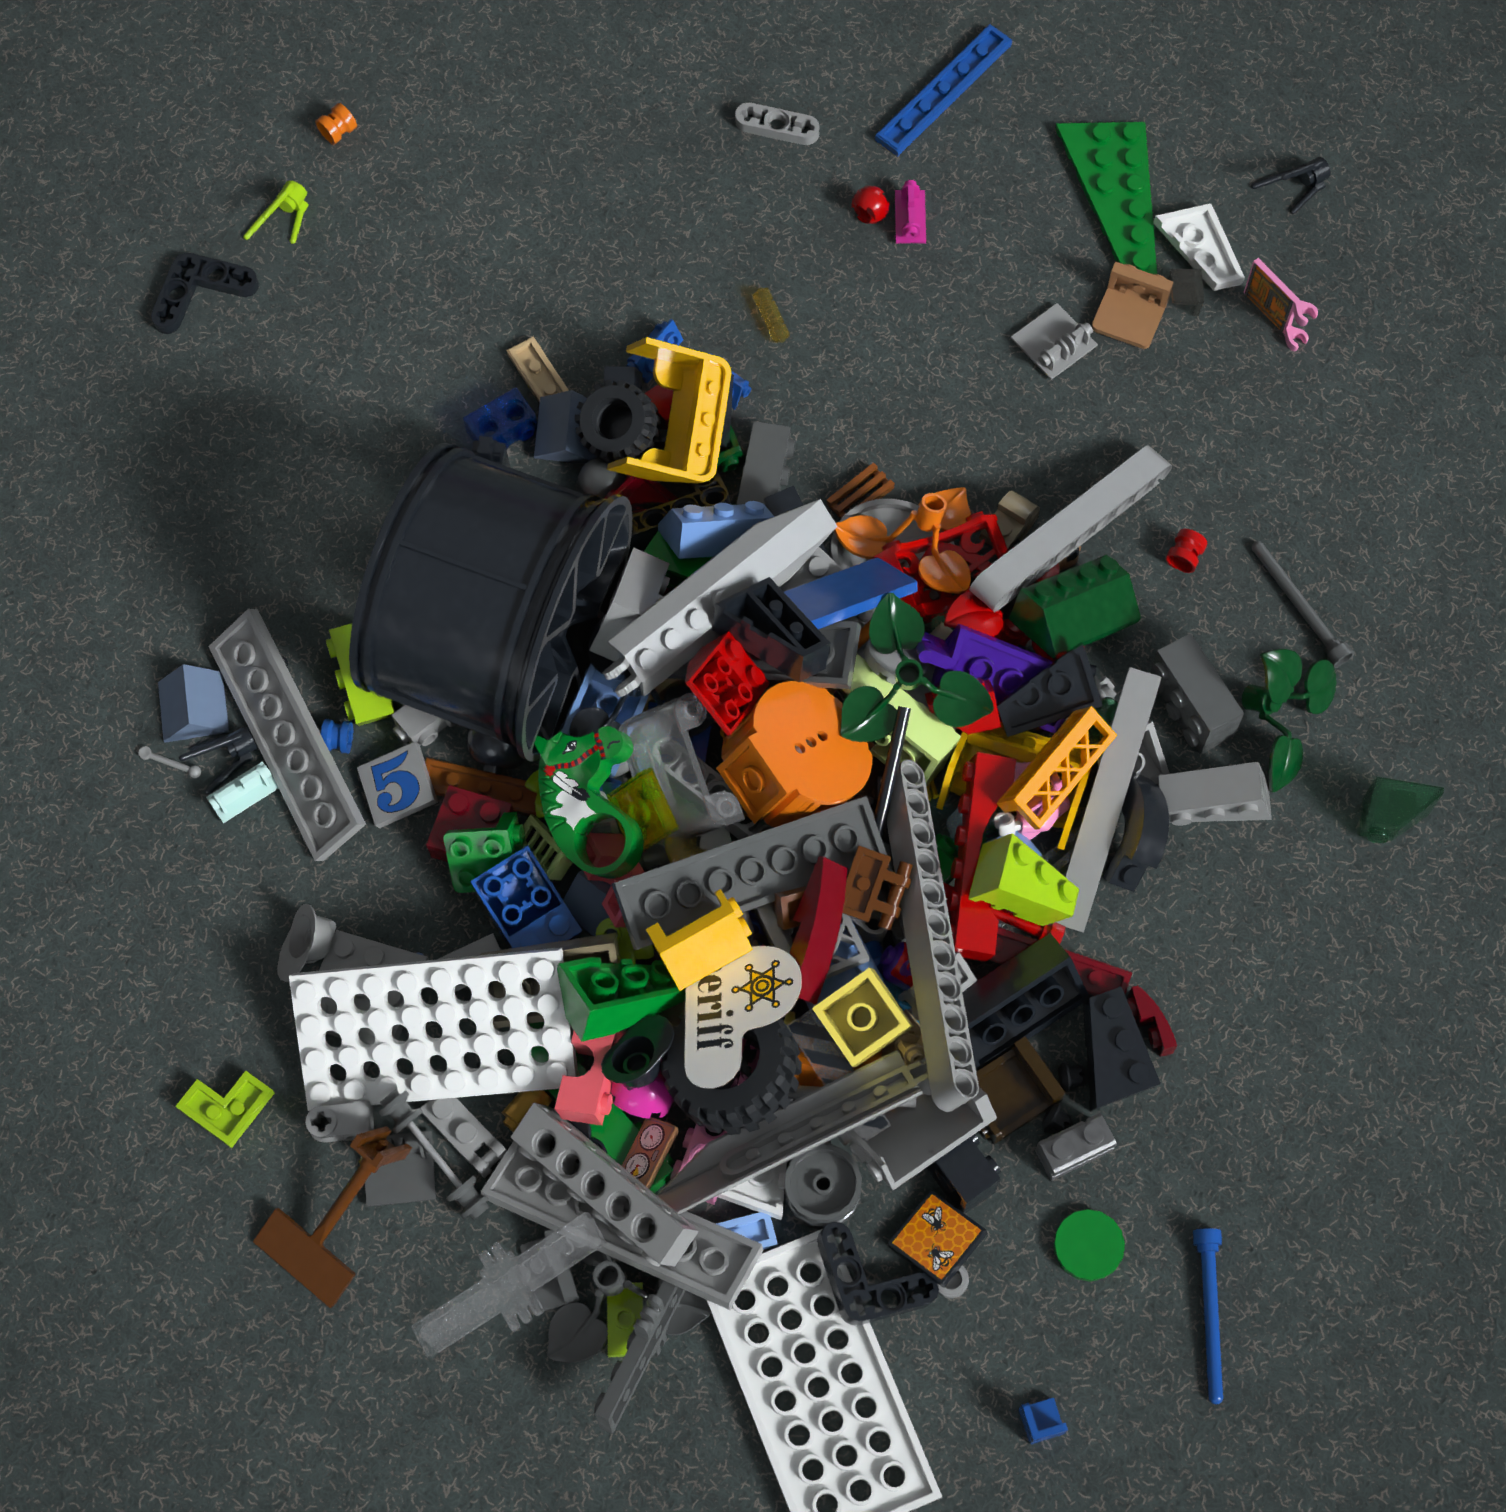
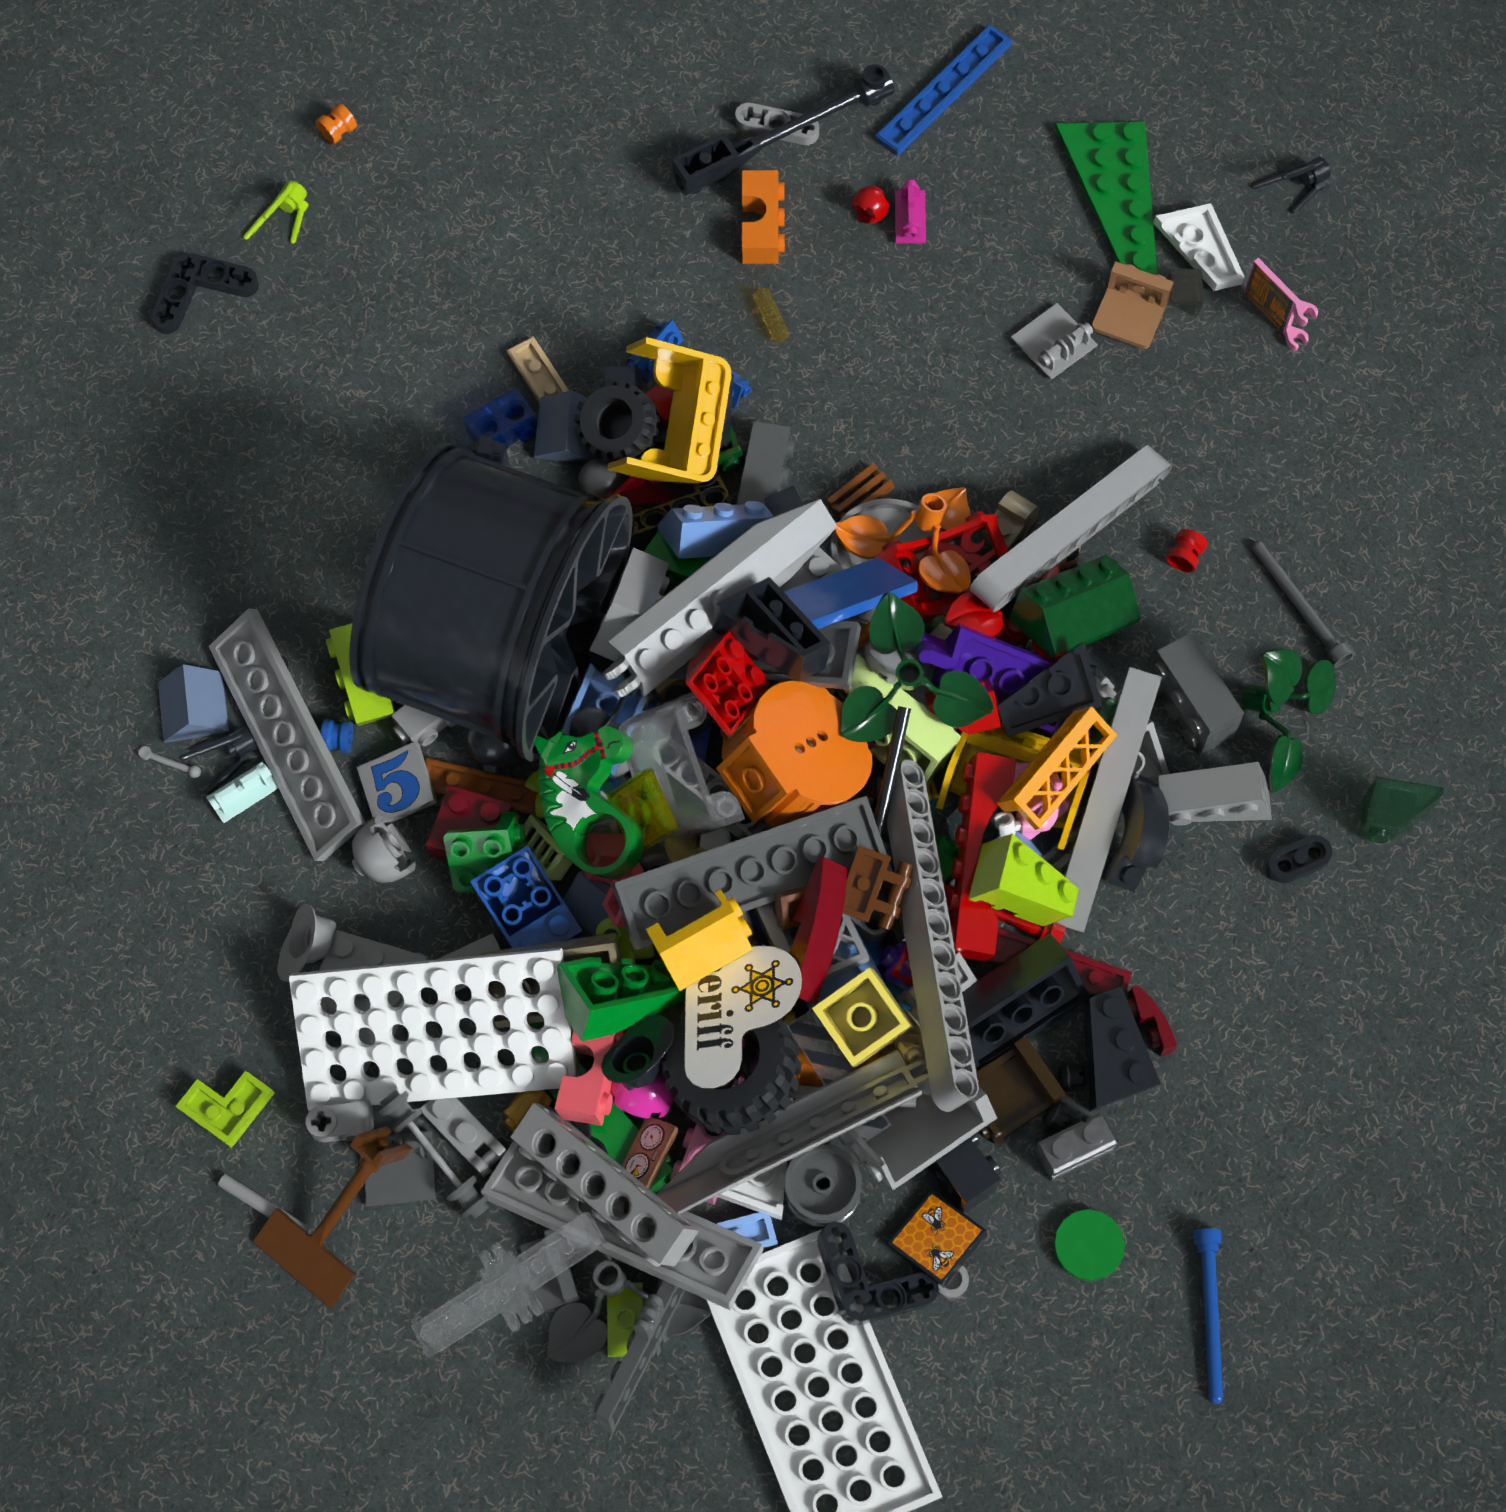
(253, 1199): none -> light grey bar
(376, 852): none -> light grey cylinder
(721, 158): none -> black bar
(761, 238): none -> orange arch
(1042, 1420): blue panel -> none
(1298, 860): none -> black plate

